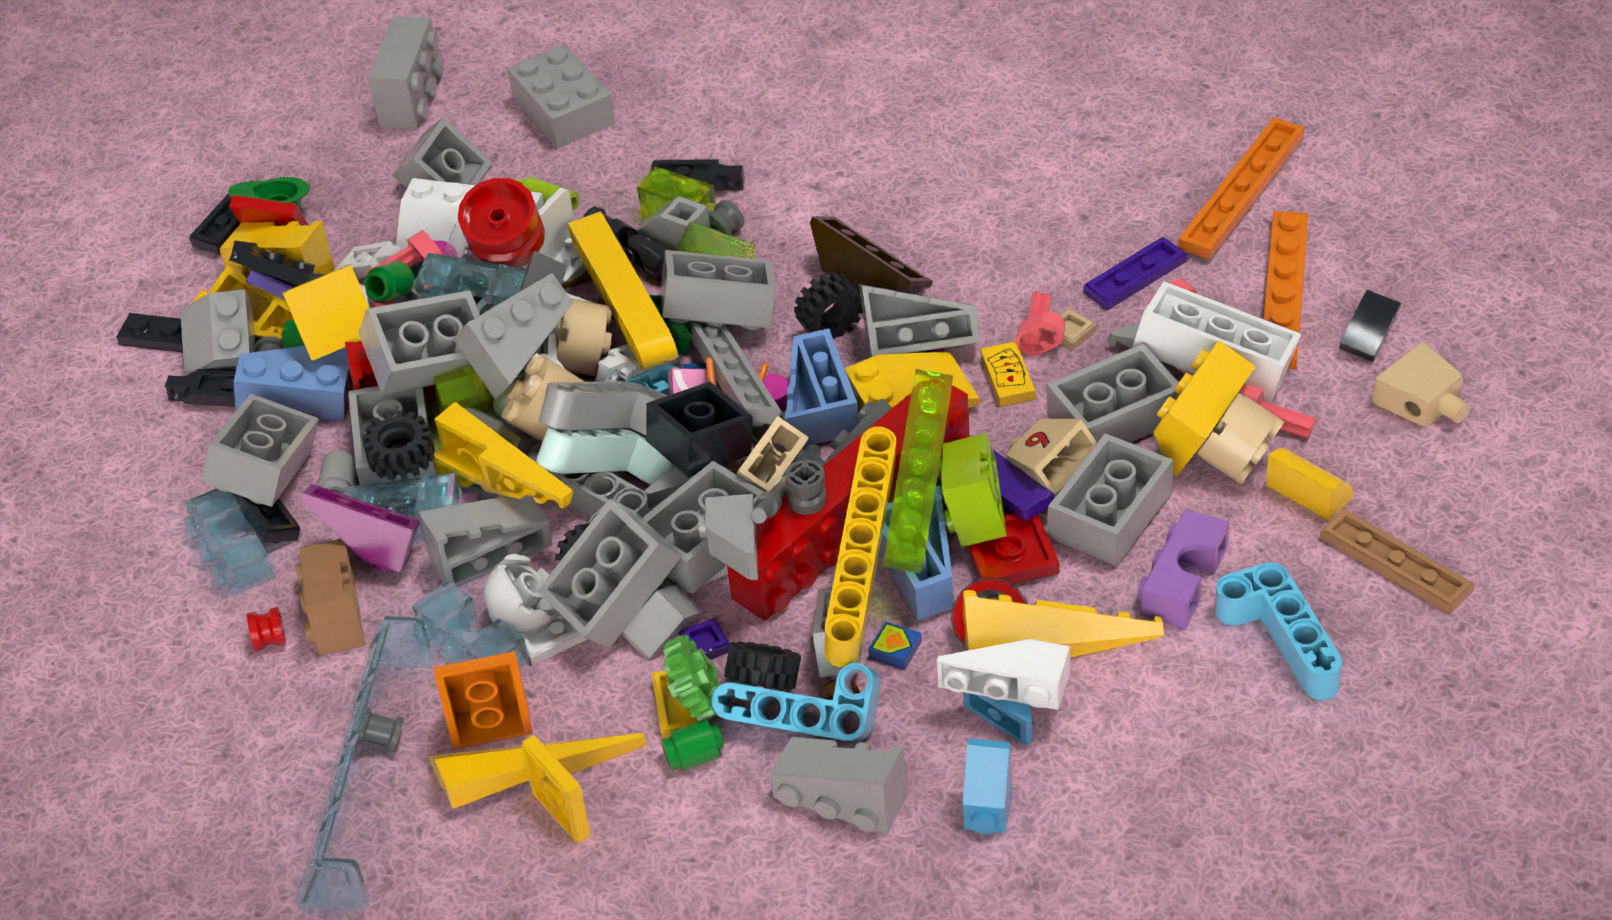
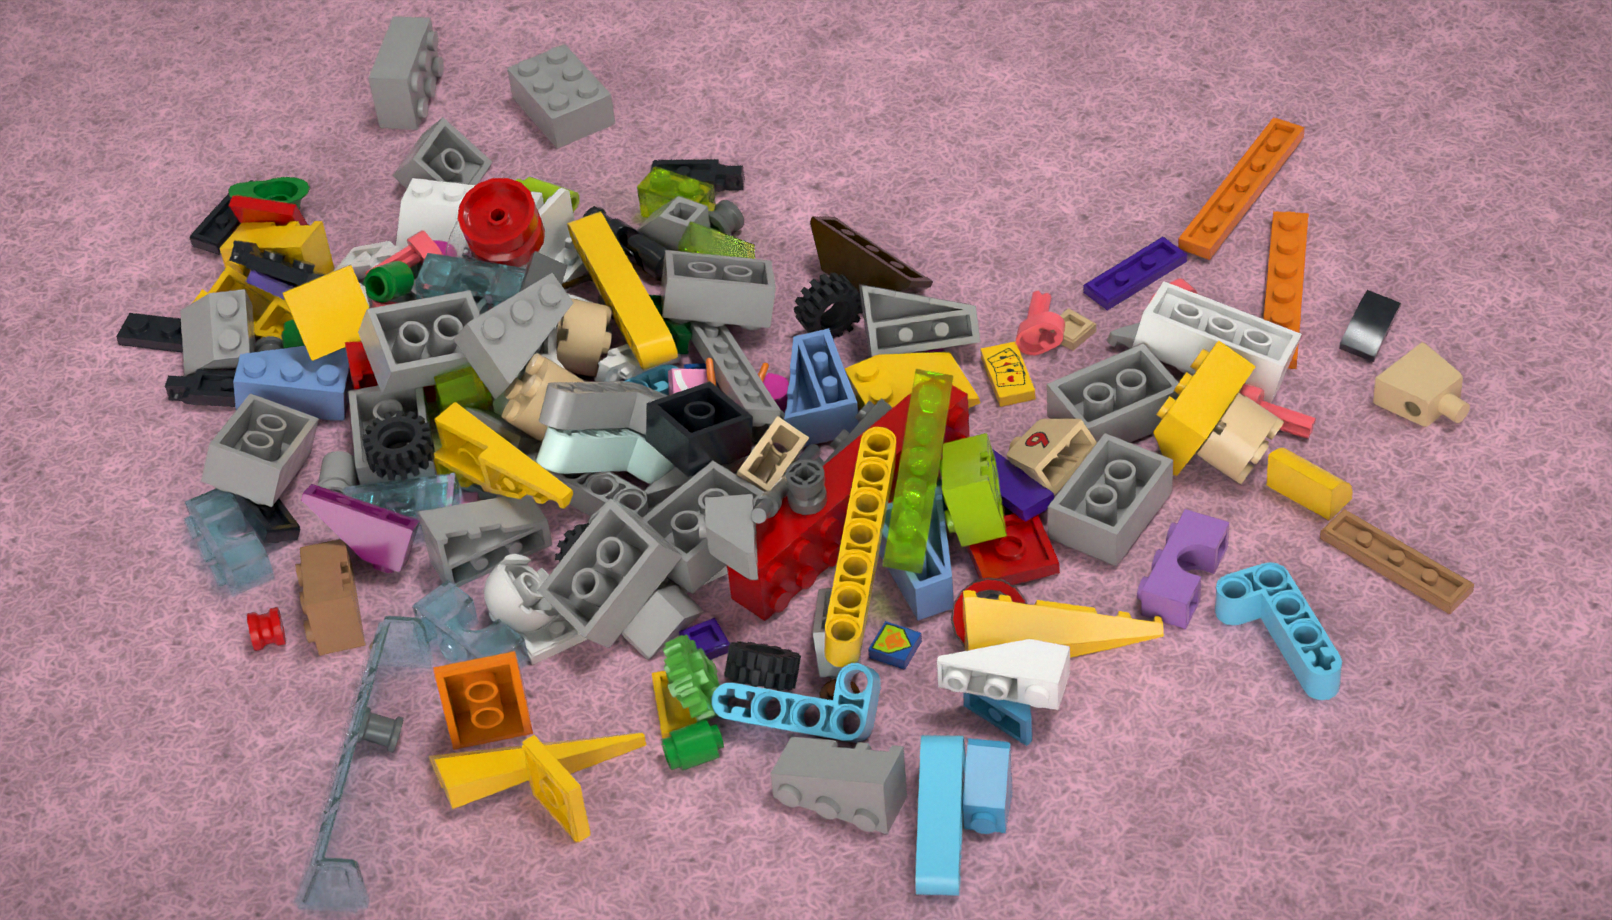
(940, 815): none -> medium azure beam

